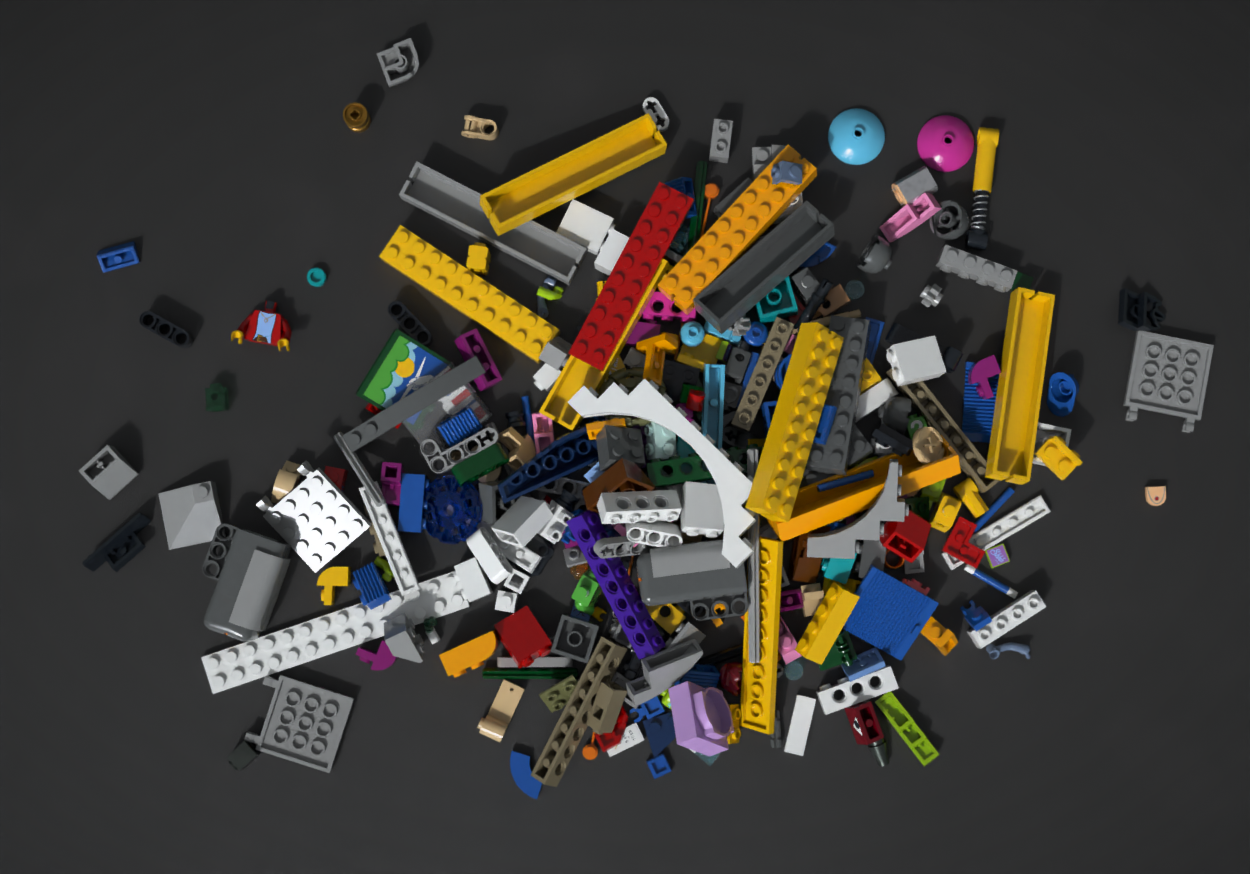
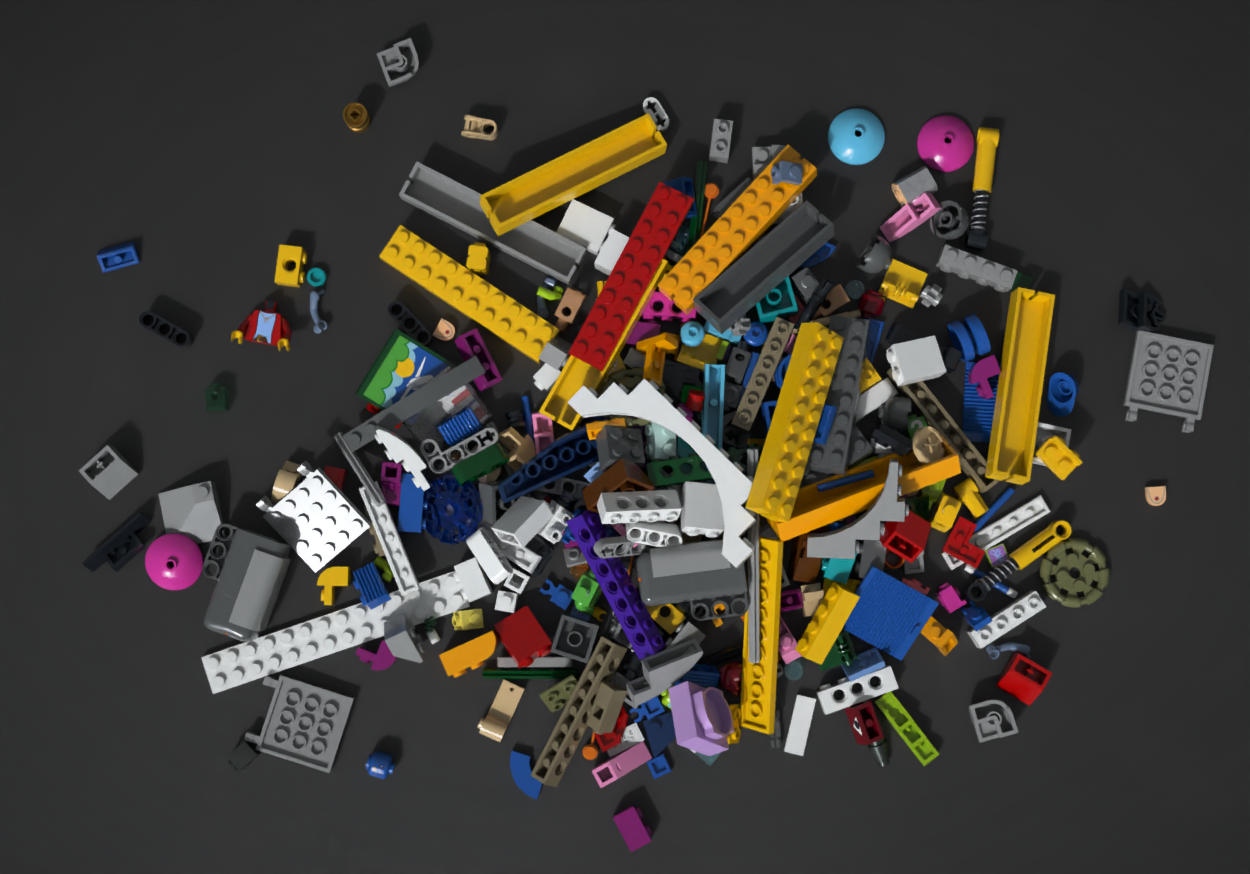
(182, 552): none -> dark pink dish
(285, 256): none -> yellow brick
(314, 298): none -> sand blue piece
(380, 765): none -> blue head
(400, 450): none -> white slope
(445, 331): none -> light nougat tile
(467, 619): none -> light yellow bracket
(560, 596): none -> blue plate
(575, 301): none -> medium nougat torso
(621, 764): none -> bright pink slope
(632, 827): none -> magenta brick
(871, 303): none -> dark red head
(902, 283): none -> yellow hinge
(949, 597): none -> dark pink brick
(969, 337): none -> blue wheel
(992, 720): none -> light grey brick
(1019, 559): none -> piece
(1023, 679): none -> red slope
(1086, 572): none -> olive plate

